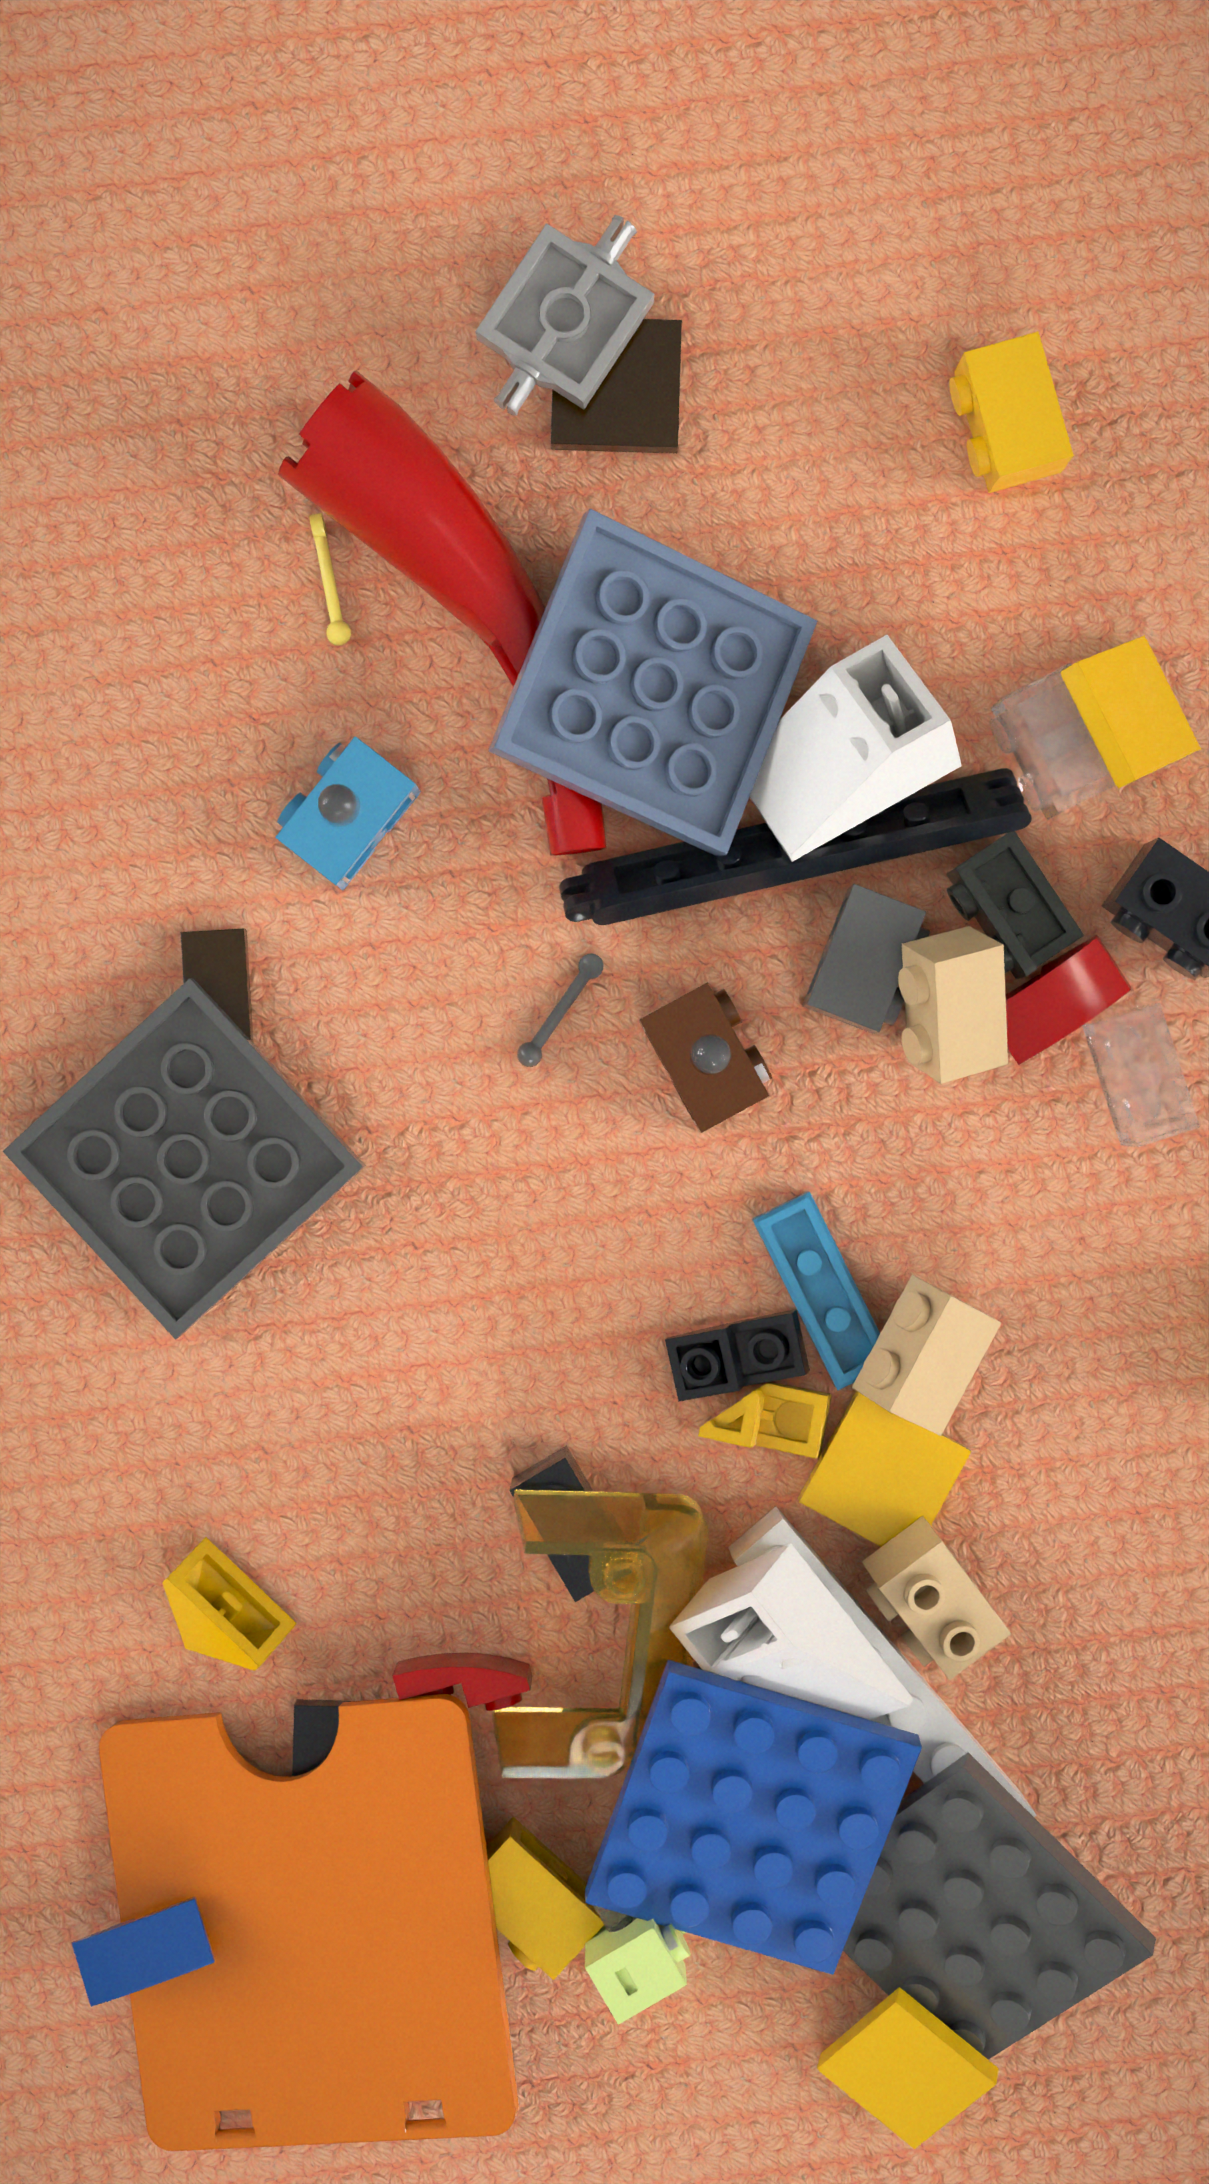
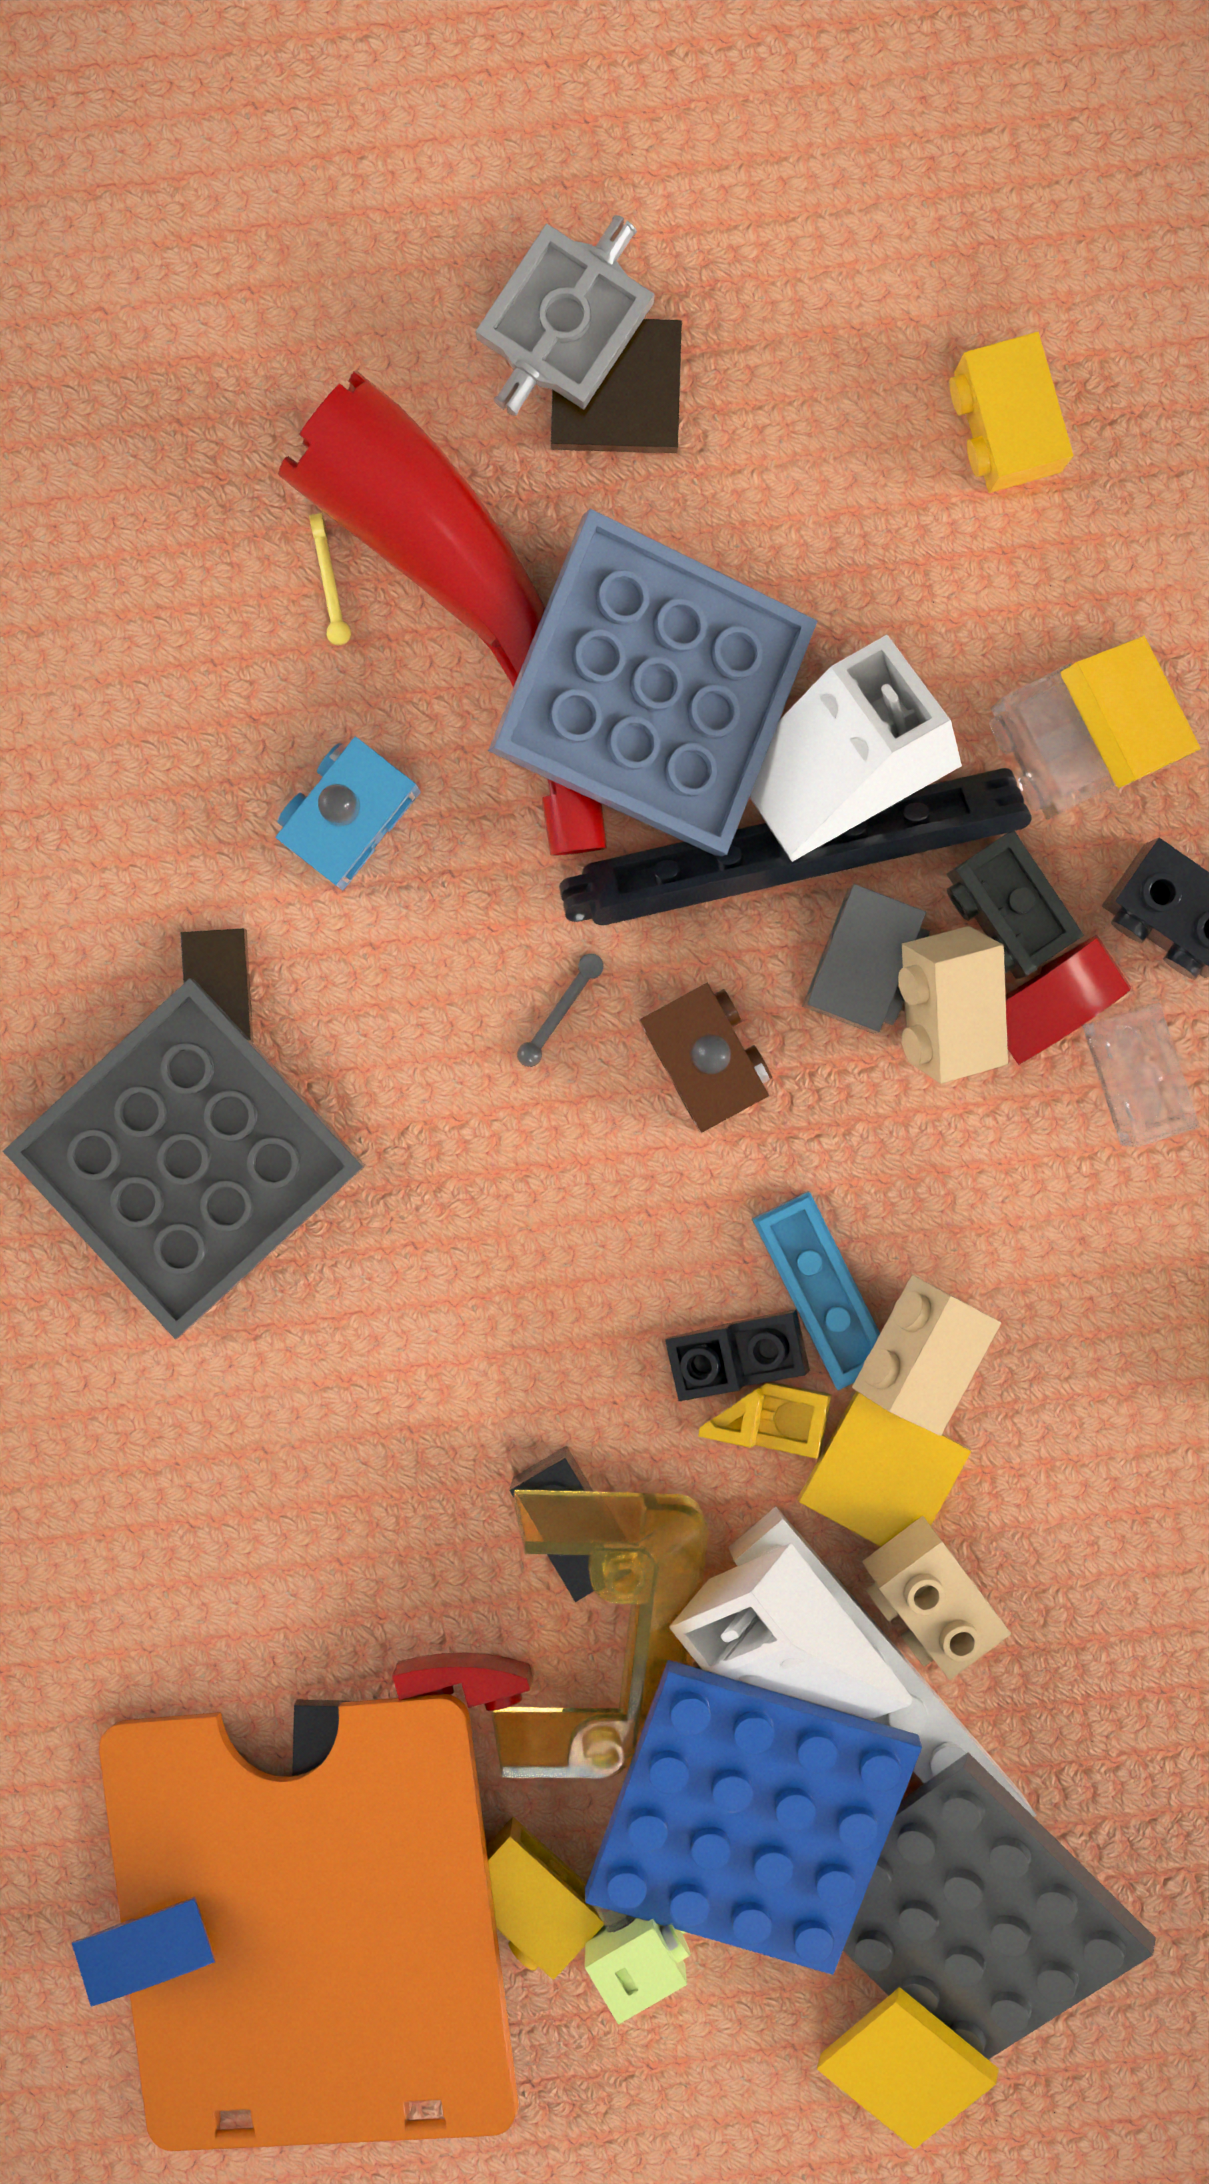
(224, 1610): yellow slope -> none

